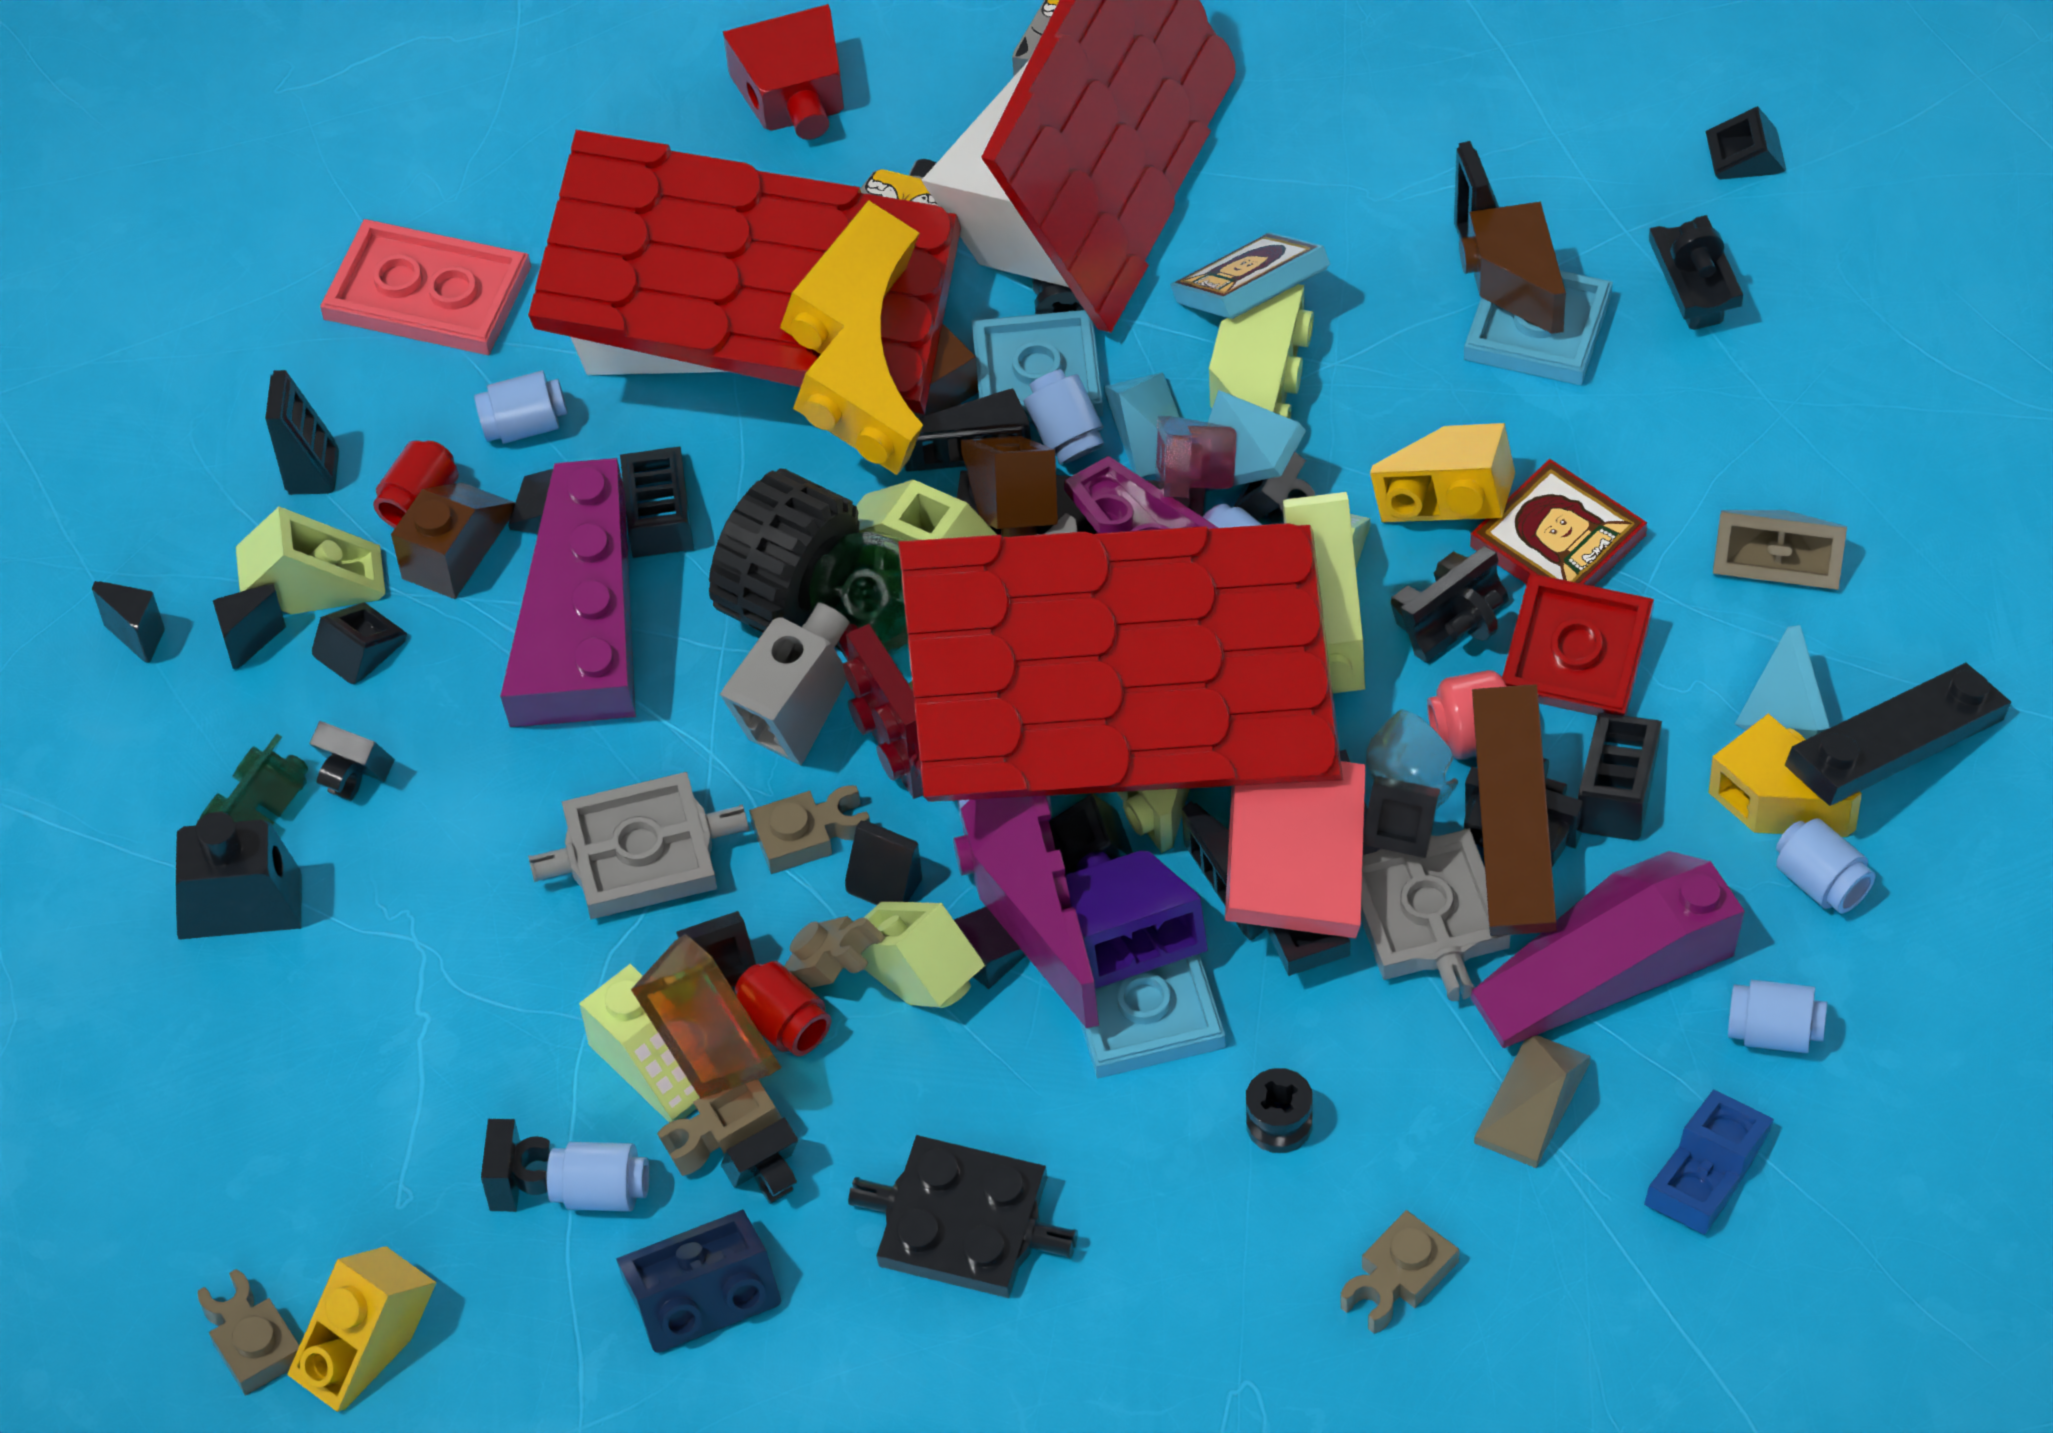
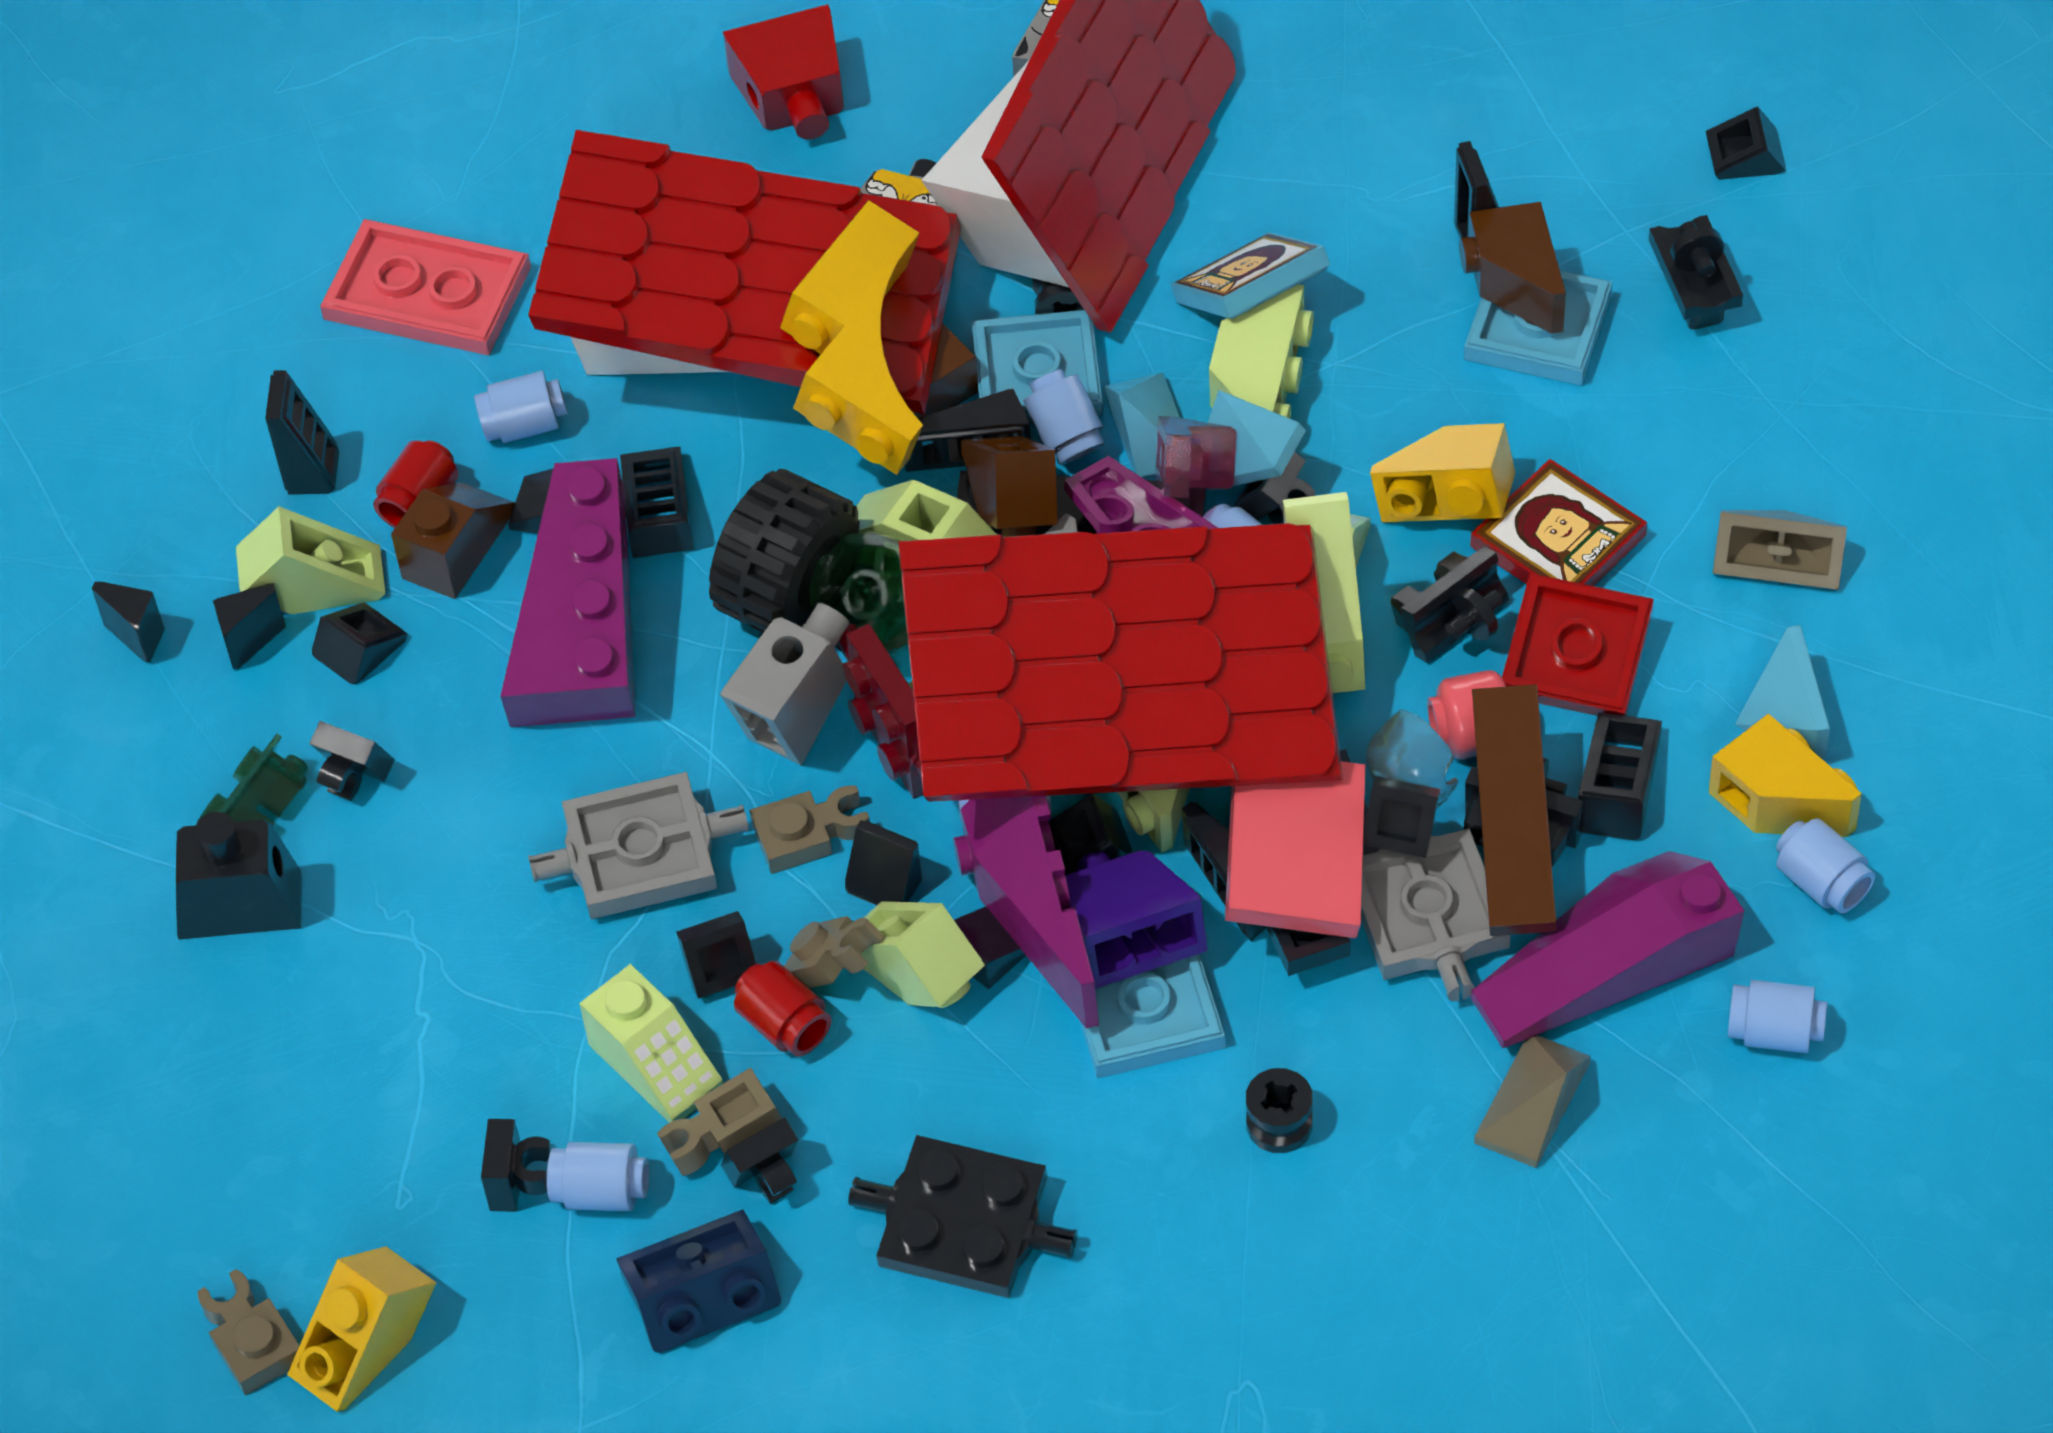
(702, 1020): clear orange slope -> none
(1402, 1264): dark tan plate -> none
(1709, 1162): blue slope -> none
(1897, 733): black plate -> none

